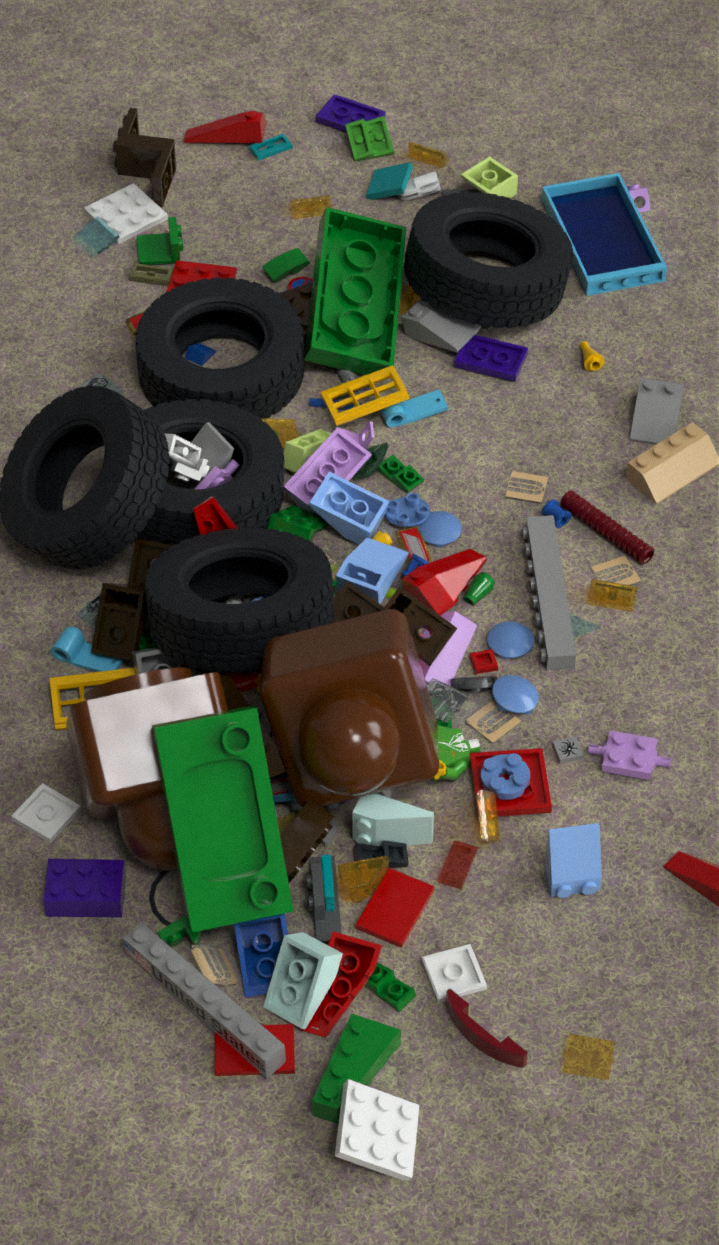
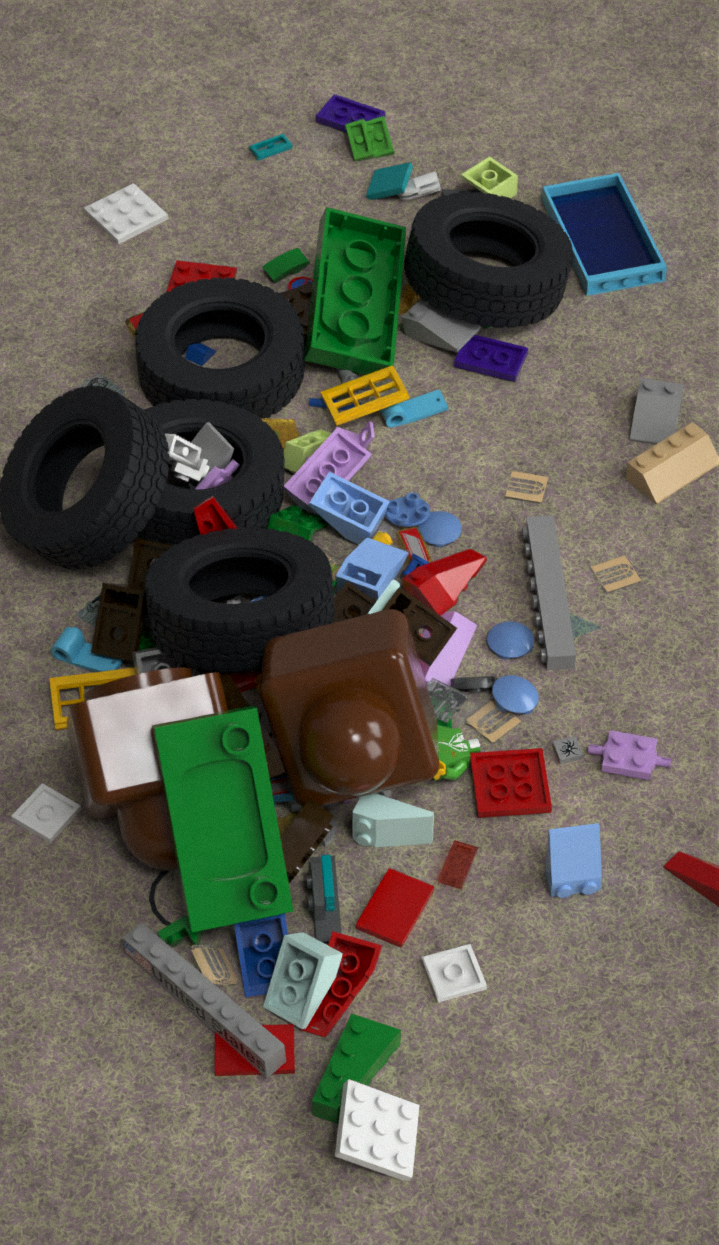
(84, 888): dark purple brick -> none
(96, 237): clear light blue piece -> none
(145, 156): dark brown bracket -> none
(150, 277): olive tile -> none
(161, 247): green bracket -> none
(239, 128): red wedge -> none
(309, 206): clear yellow slope -> none
(361, 877): clear yellow slope -> none
(378, 453): clear green slope -> none
(385, 597): none -> light aqua tile
(389, 988): green slope -> none
(396, 853): black slope -> none
(403, 477): green slope -> none
(427, 155): clear yellow slope -> none
(479, 588): green cone -> none
(483, 661): red tile -> none
(488, 816): clear yellow slope -> none
(505, 764): medium blue plate -> none
(505, 1051): dark red slope -> none
(560, 516): blue bush -> none
(588, 1056): clear yellow piece -> none
(592, 359): yellow cone -> none
(607, 527): dark red piece -> none
(612, 595): clear yellow slope -> none
(635, 191): lavender bracket -> none

